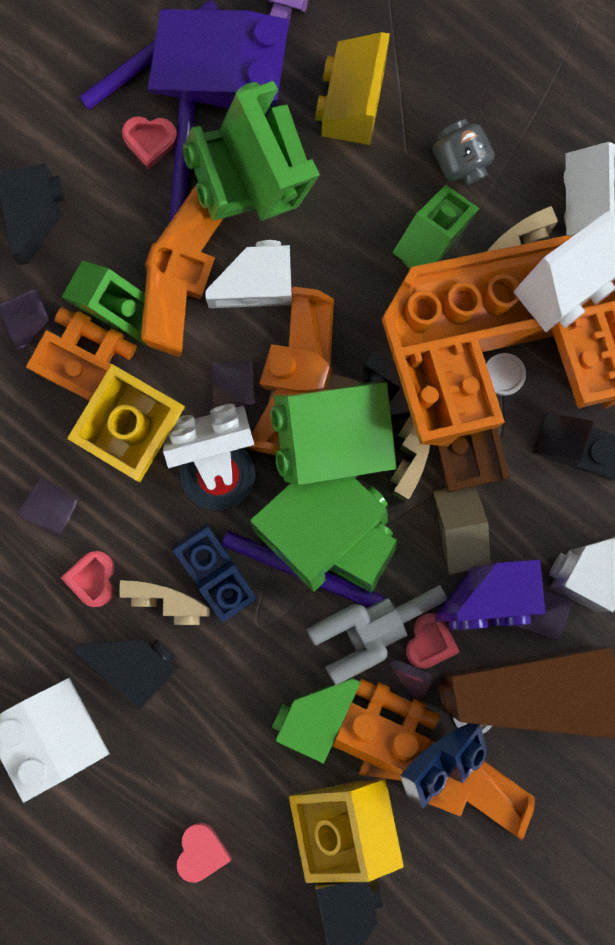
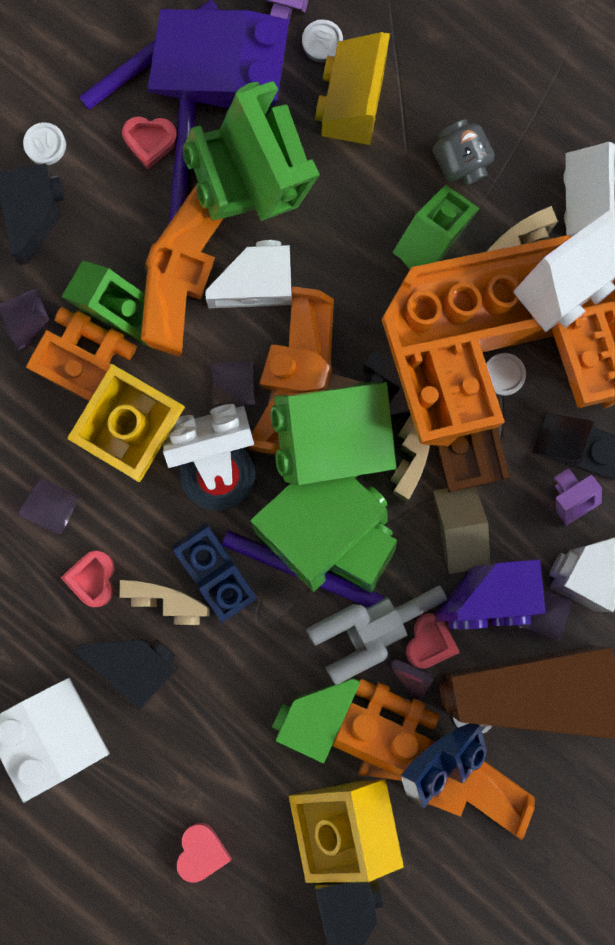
(44, 143): none -> white piece
(321, 39): none -> white piece
(576, 497): none -> medium lavender tile

